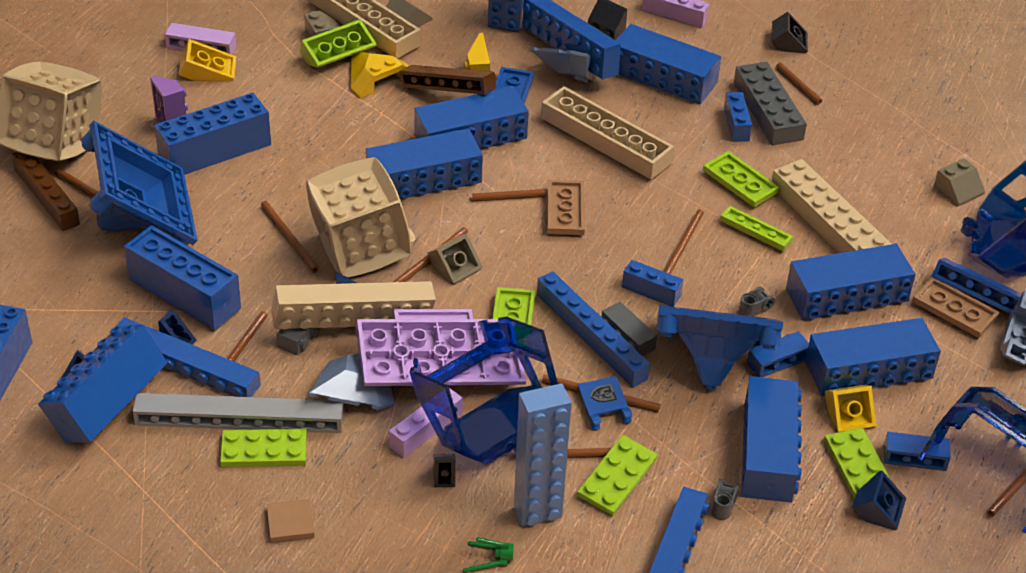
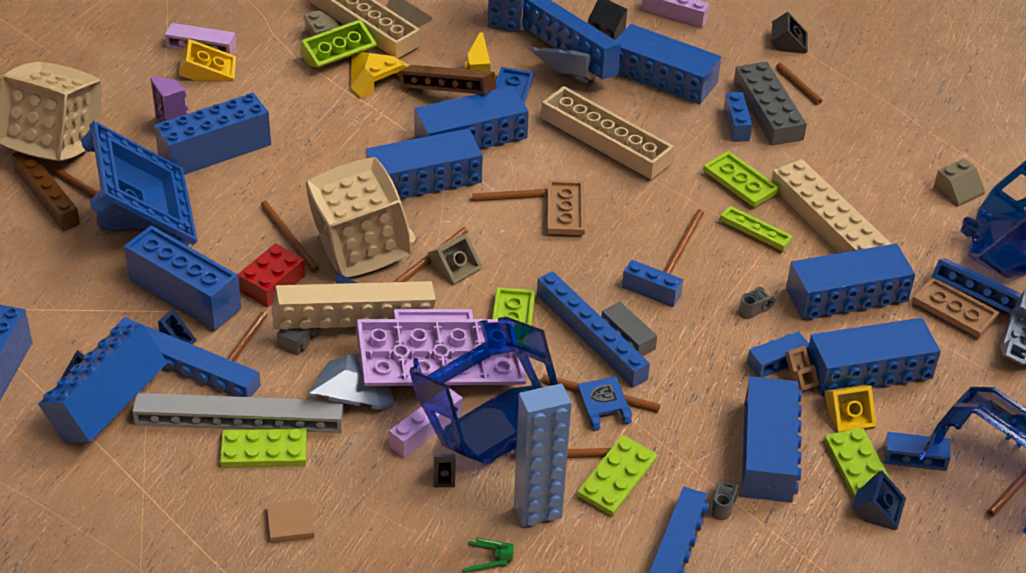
(270, 269): none -> red brick
(717, 338): blue piece -> none
(800, 368): none -> medium nougat brick

